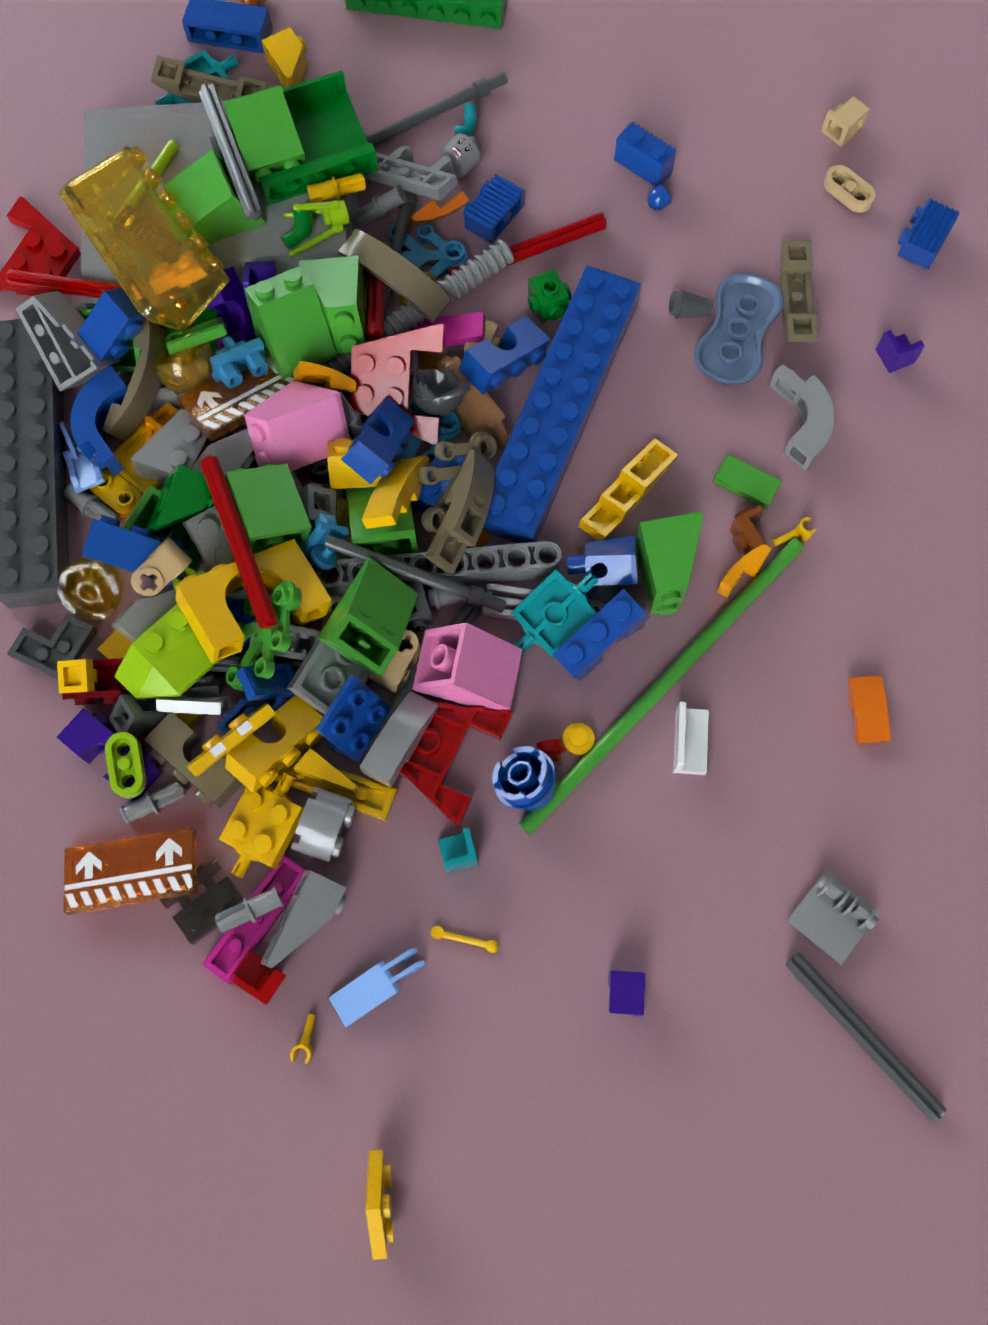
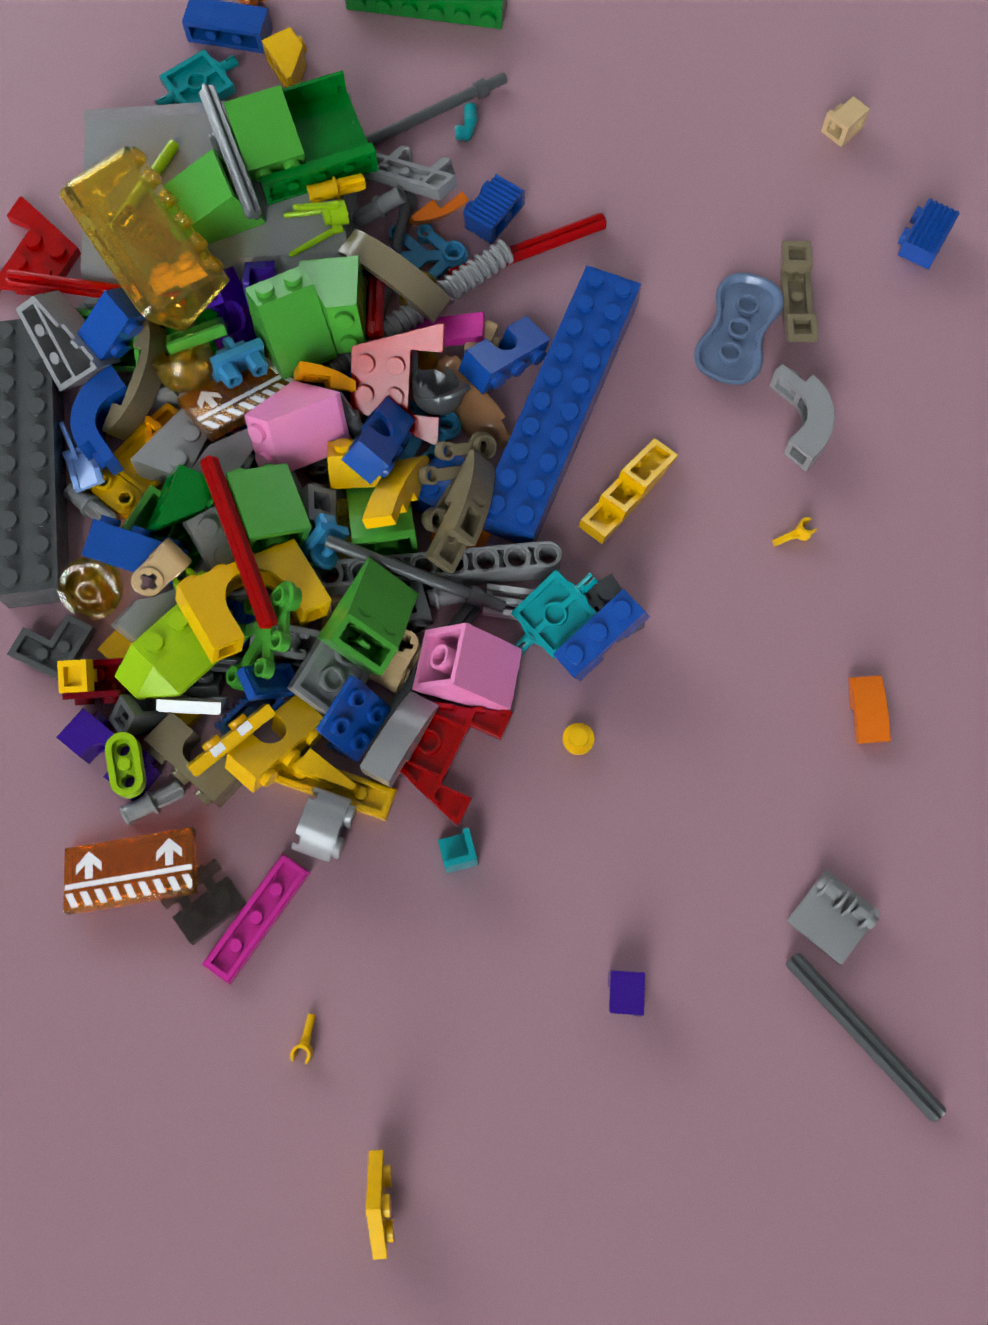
(185, 83): dark tan slope -> none
(248, 910): light grey axle -> none
(257, 978): red panel -> none
(262, 825): yellow plate -> none
(302, 228): green arm -> none
(308, 910): light grey slope -> none
(371, 989): light blue arm -> none
(437, 933): yellow hinge -> none
(463, 152): light grey head -> none
(525, 779): blue cone -> none
(548, 296): green brick -> none
(552, 748): red plate -> none
(608, 560): blue torso -> none
(645, 154): blue brick -> none
(658, 198): blue hinge -> none
(664, 683): bright green piece -> none
(666, 559): bright green slope -> none
(689, 305): dark grey cone -> none
(690, 740): white panel -> none
(743, 529): dark orange bracket -> none
(747, 481): bright green tile -> none
(747, 564): light orange slope -> none
(852, 191): tan plate -> none
(898, 351): dark purple panel -> none

